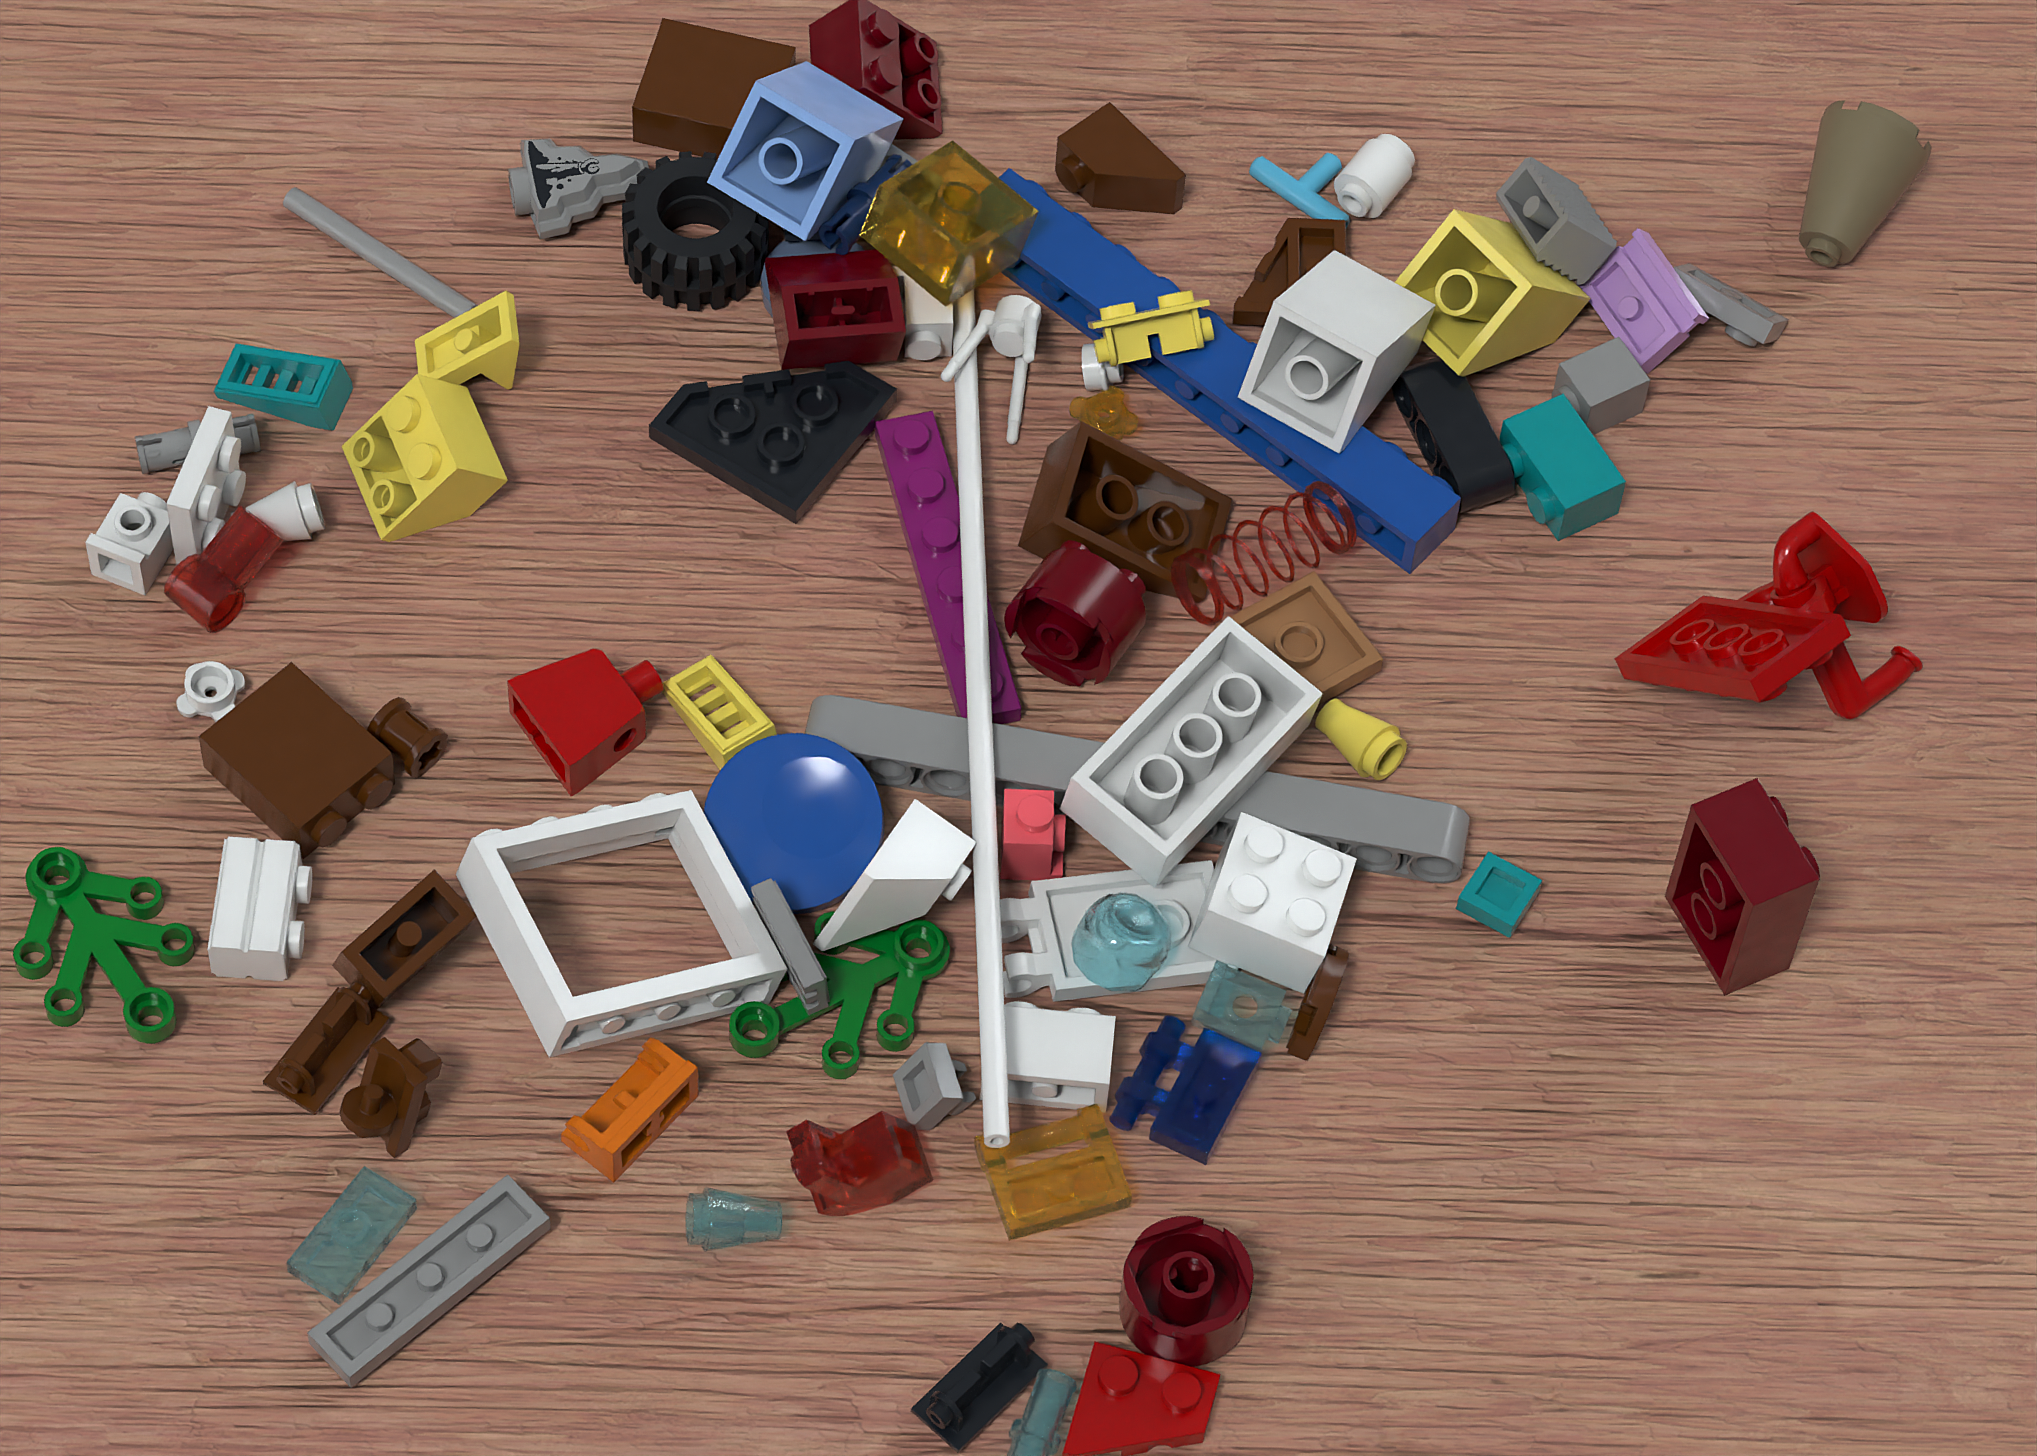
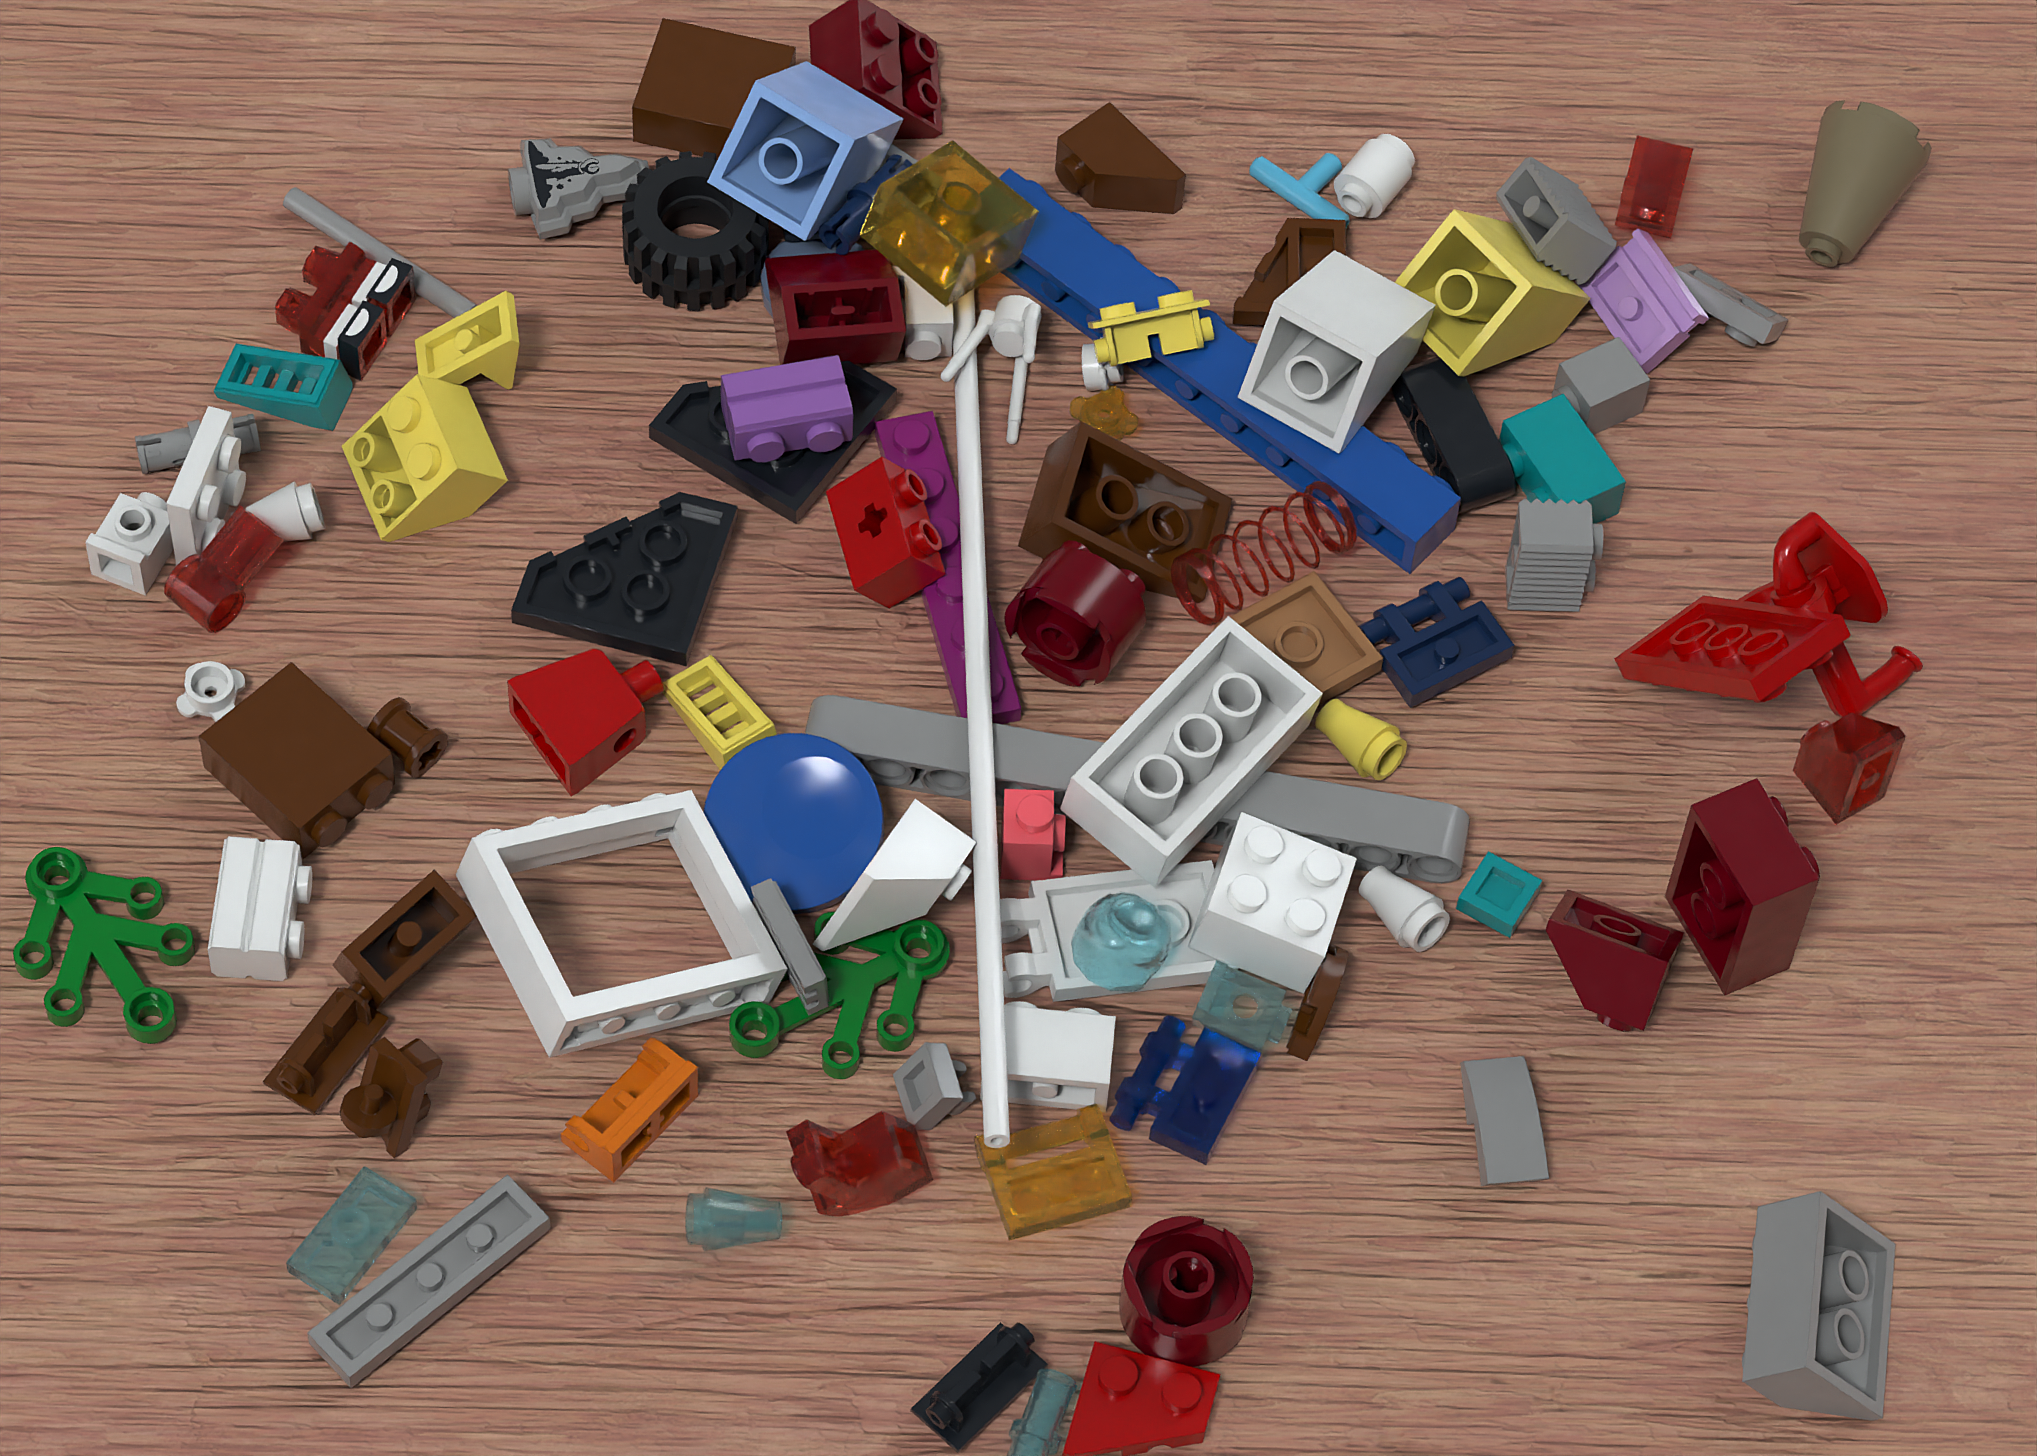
(352, 308): none -> clear red hips
(633, 581): none -> black plate
(787, 409): none -> medium lavender brick
(886, 532): none -> red brick
(1406, 910): none -> white cone
(1442, 653): none -> dark blue plate
(1505, 1120): none -> light grey slope
(1552, 556): none -> light grey brick
(1613, 958): none -> dark red slope
(1653, 186): none -> clear red brick
(1819, 1309): none -> light grey slope
(1848, 763): none -> clear red slope

